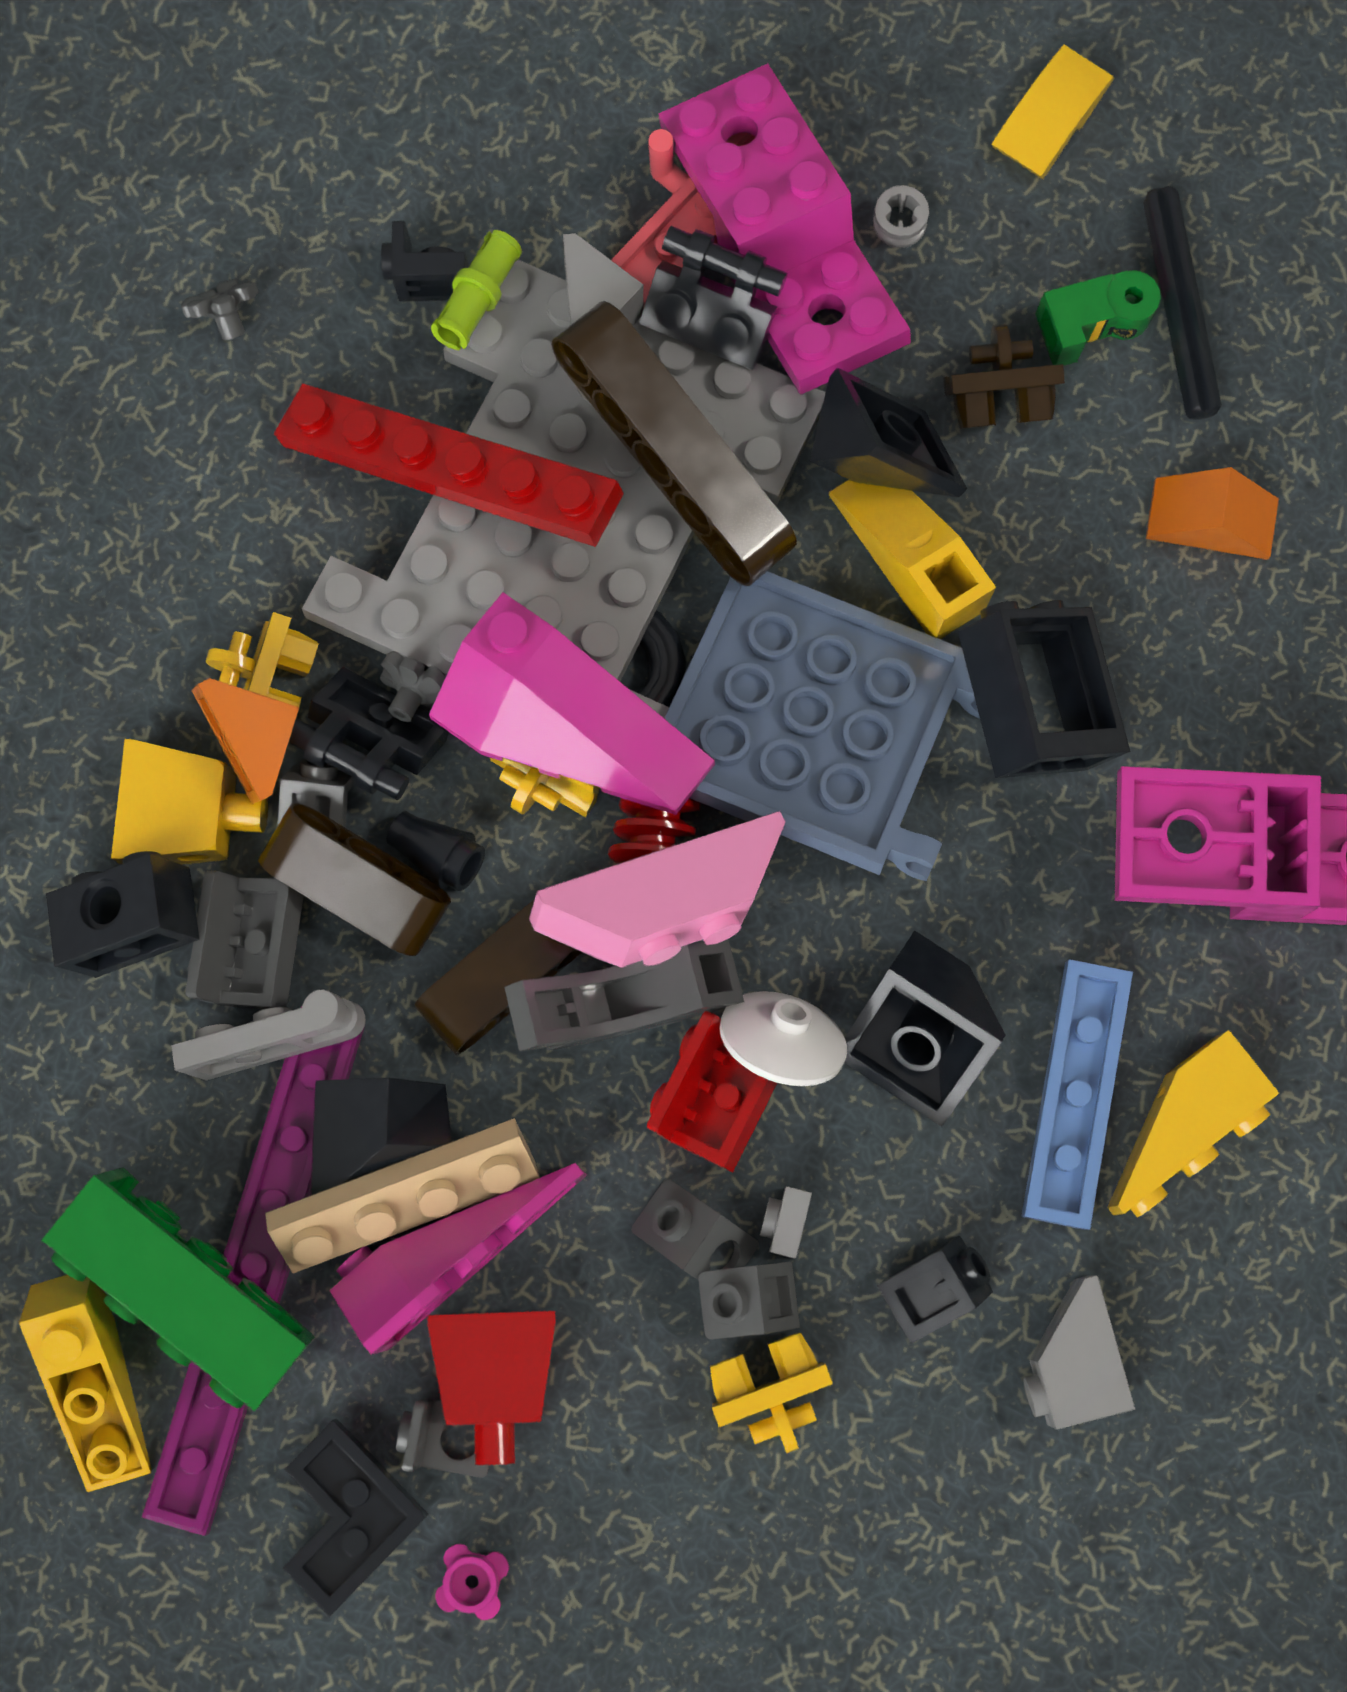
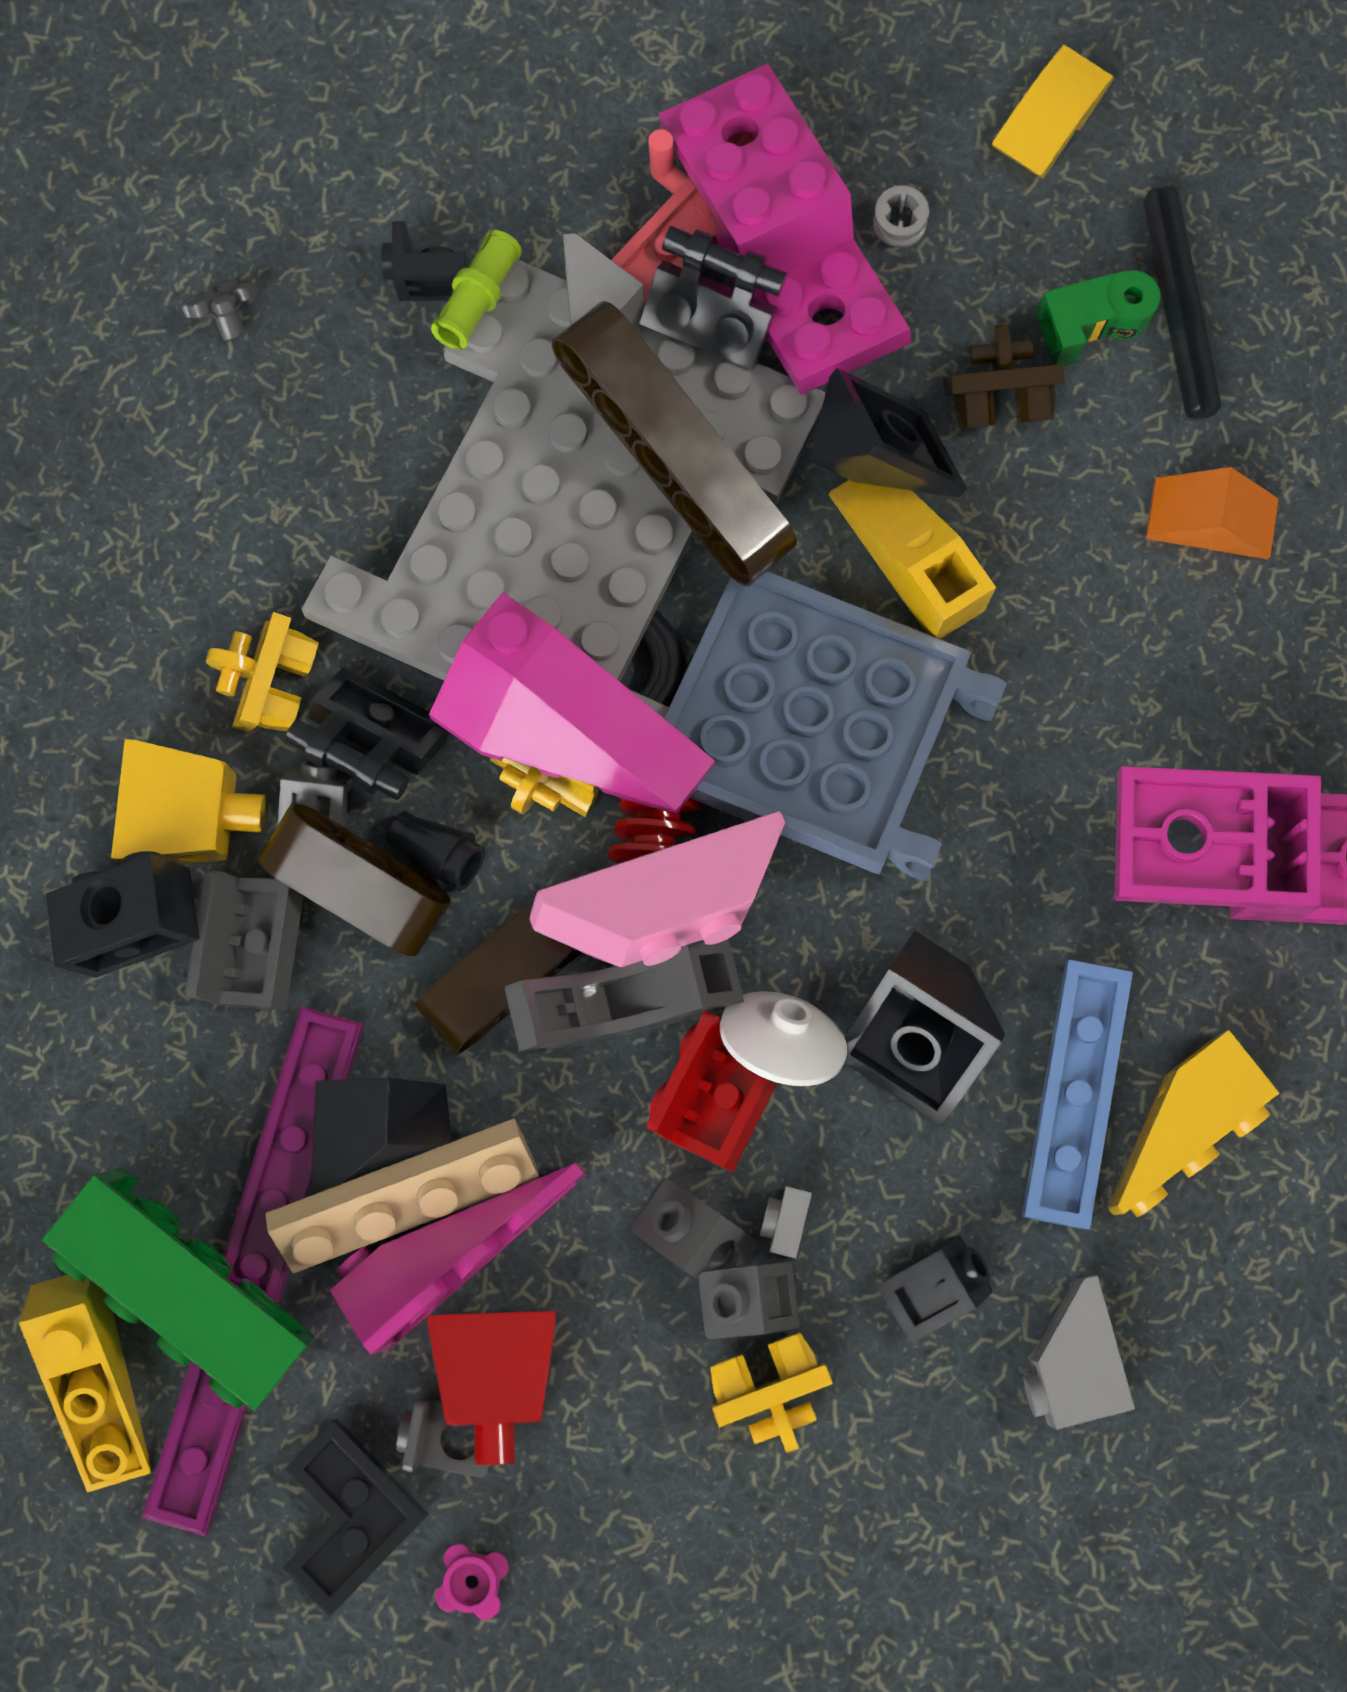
(250, 731): orange slope -> none
(270, 1037): light grey plate -> none
(412, 684): dark grey plant -> none
(450, 464): red plate -> none
(1079, 680): black window -> none

